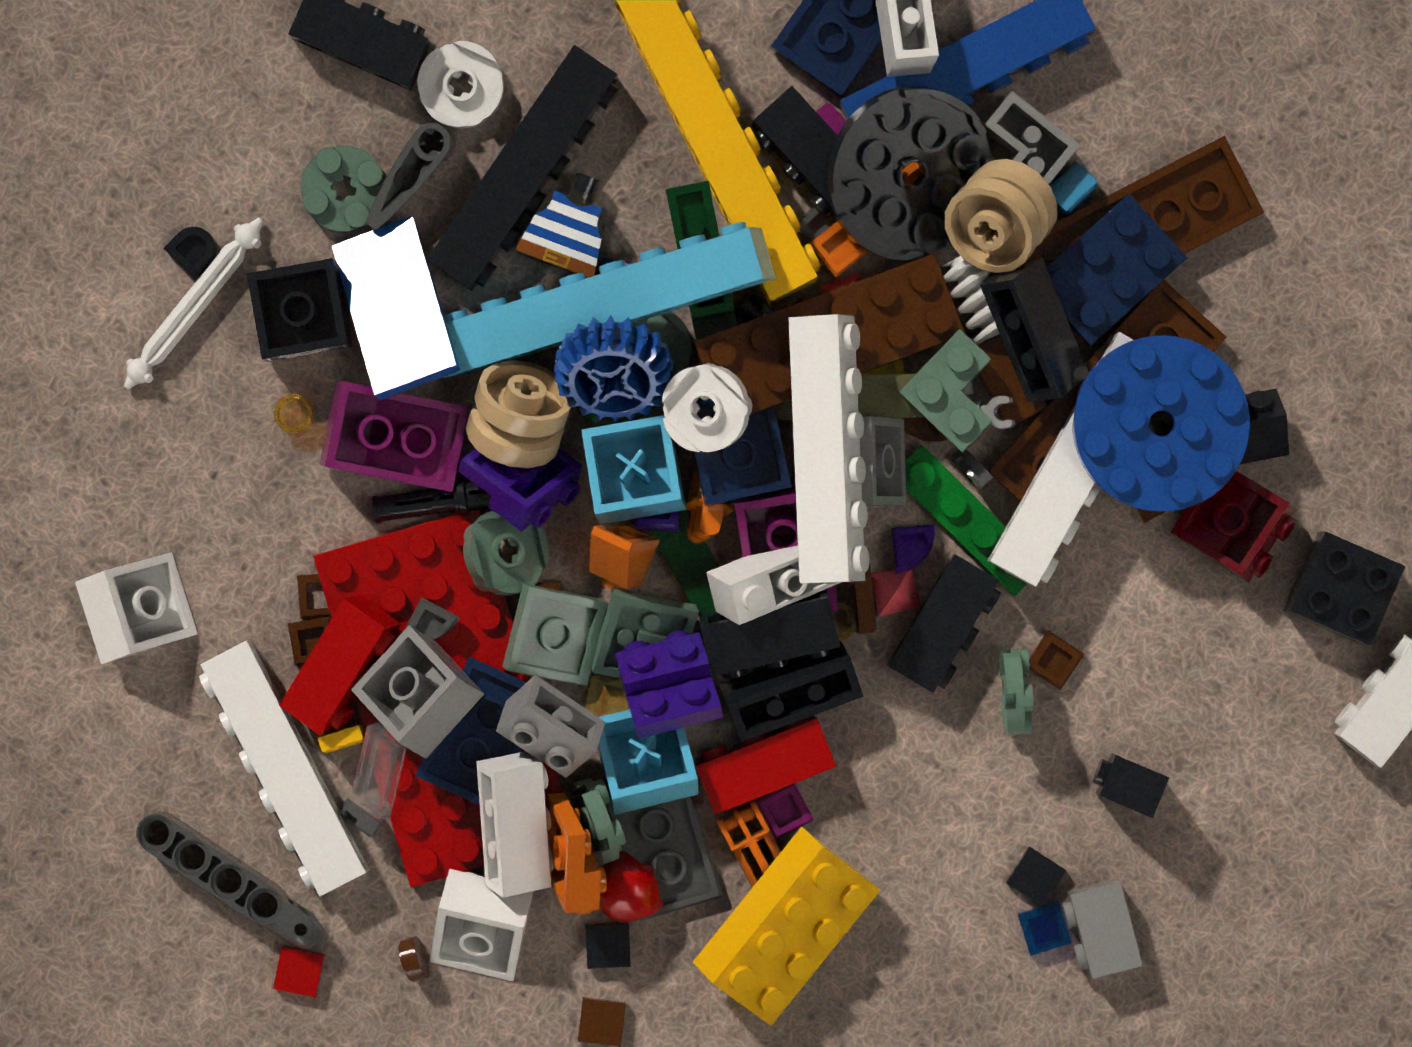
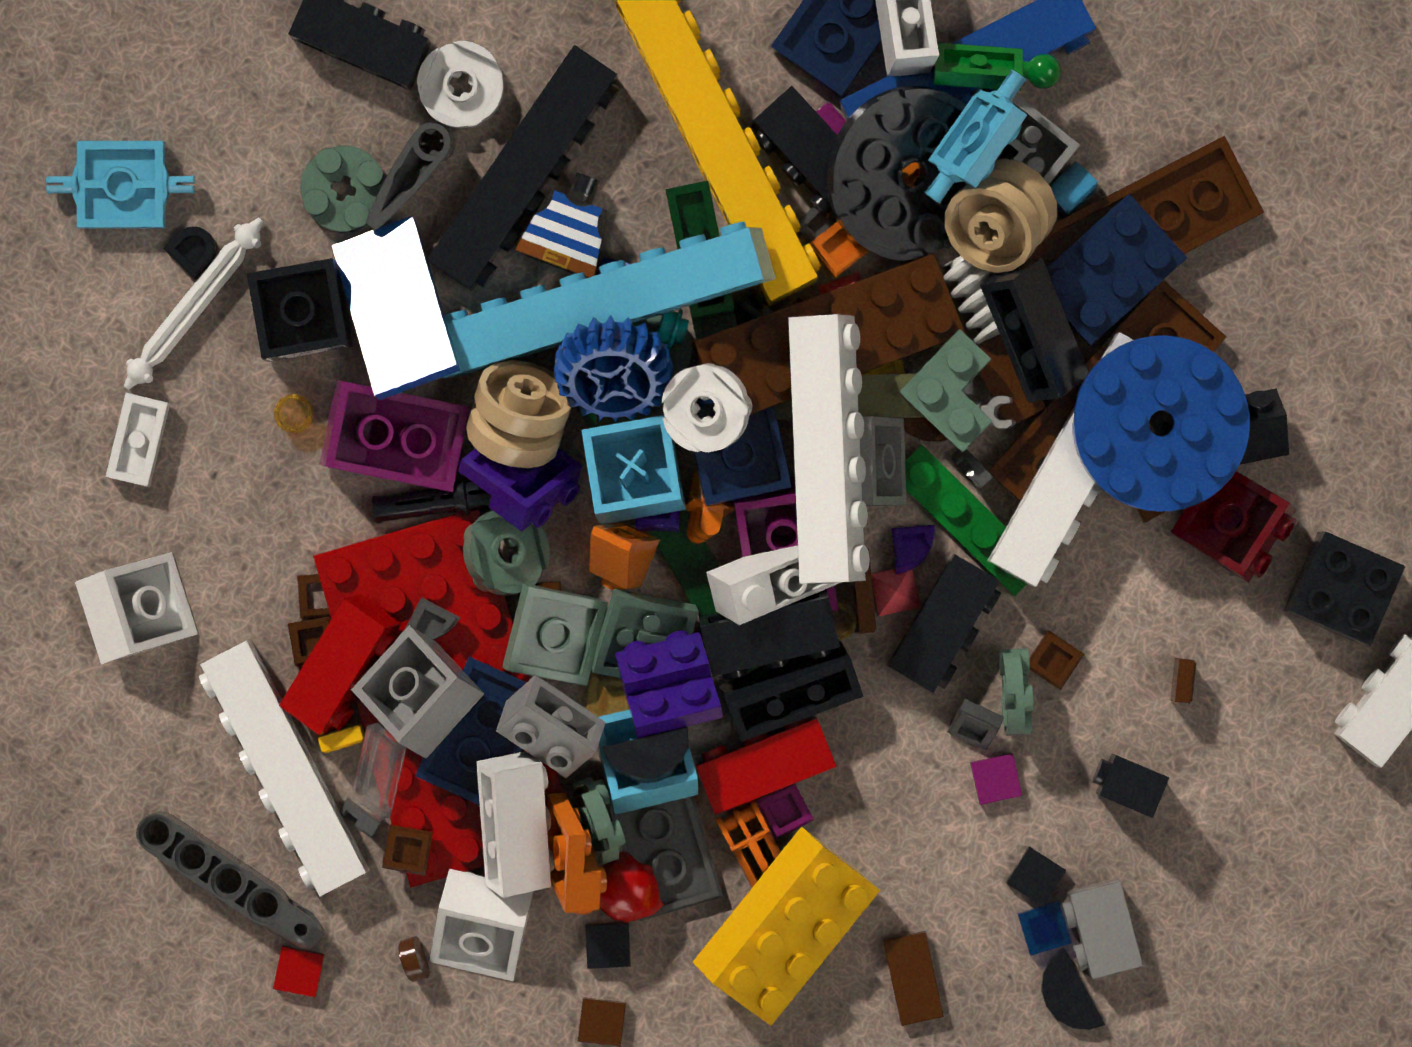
(121, 184): none -> medium azure plate
(137, 439): none -> white plate
(407, 849): none -> reddish brown tile
(649, 757): none -> black tile
(672, 328): none -> teal plate
(913, 978): none -> reddish brown tile
(975, 724): none -> dark grey tile
(977, 137): none -> medium azure plate
(990, 66): none -> green plate
(996, 778): none -> magenta tile
(1067, 995): none -> black tile
(1183, 680): none -> reddish brown tile

